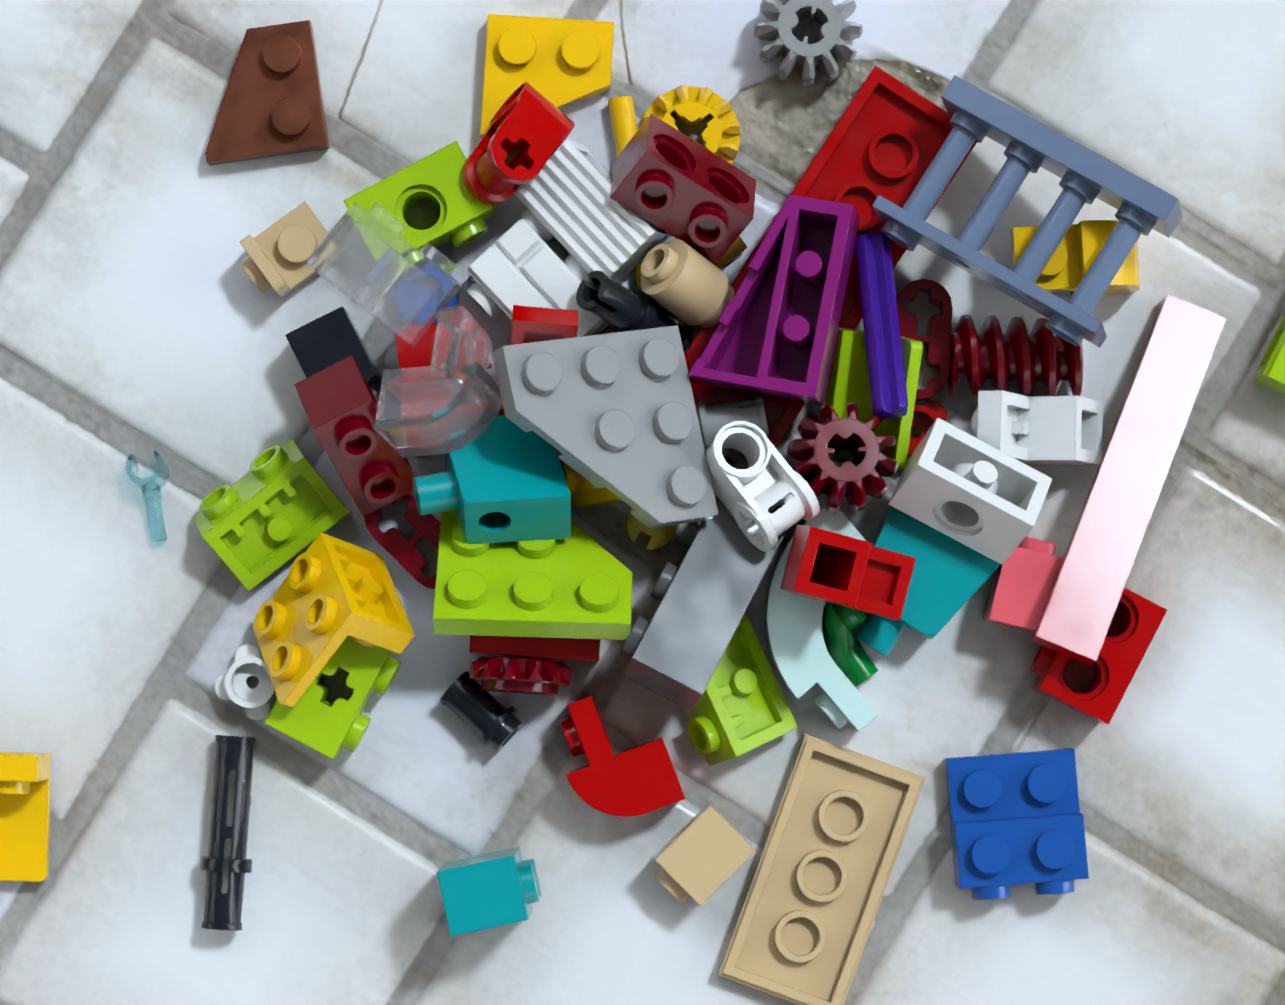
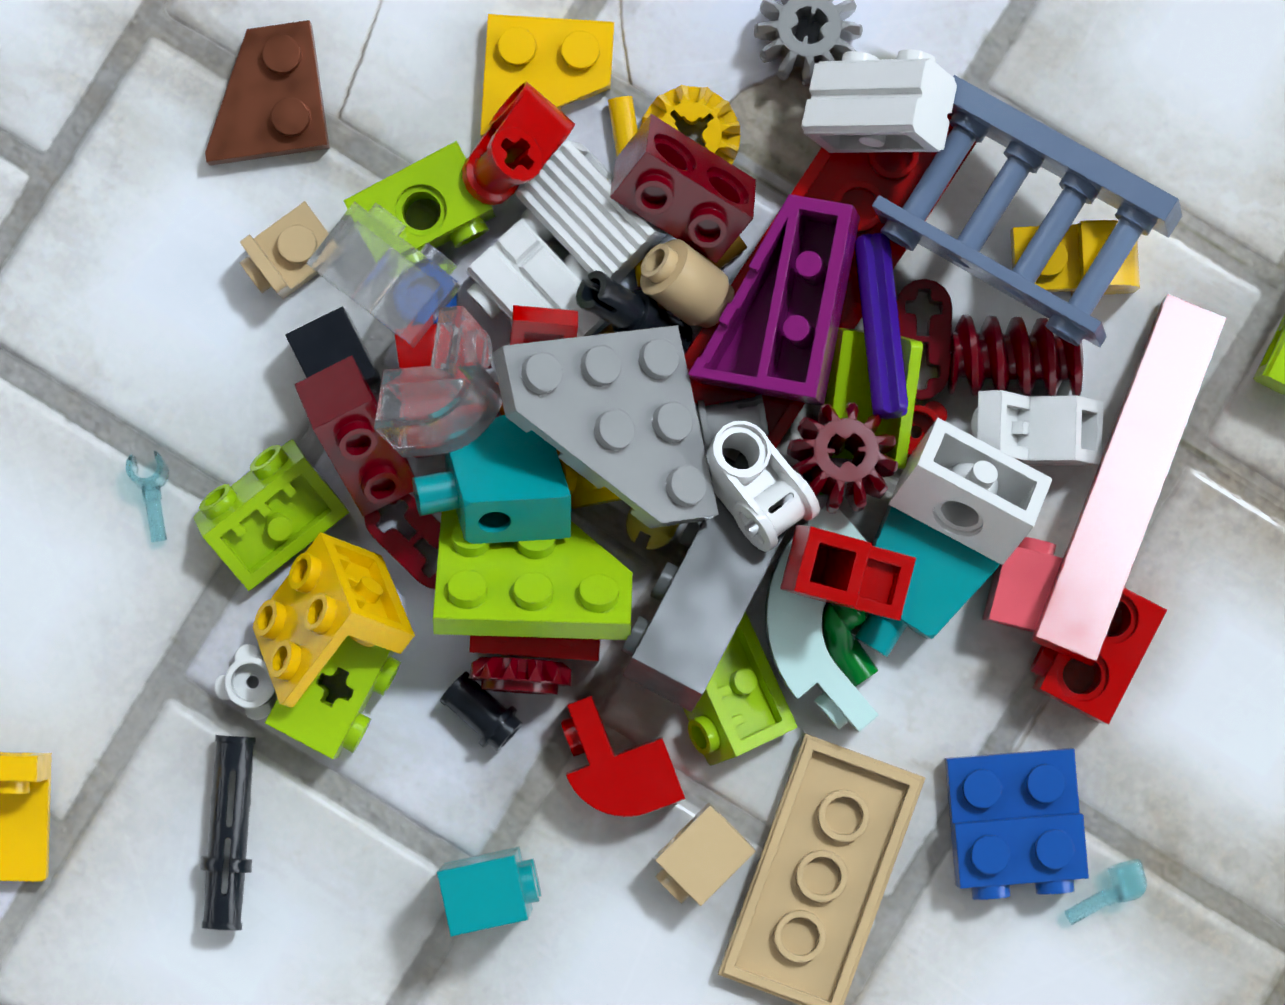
(879, 103): none -> white brick
(1127, 883): none -> clear light blue hand

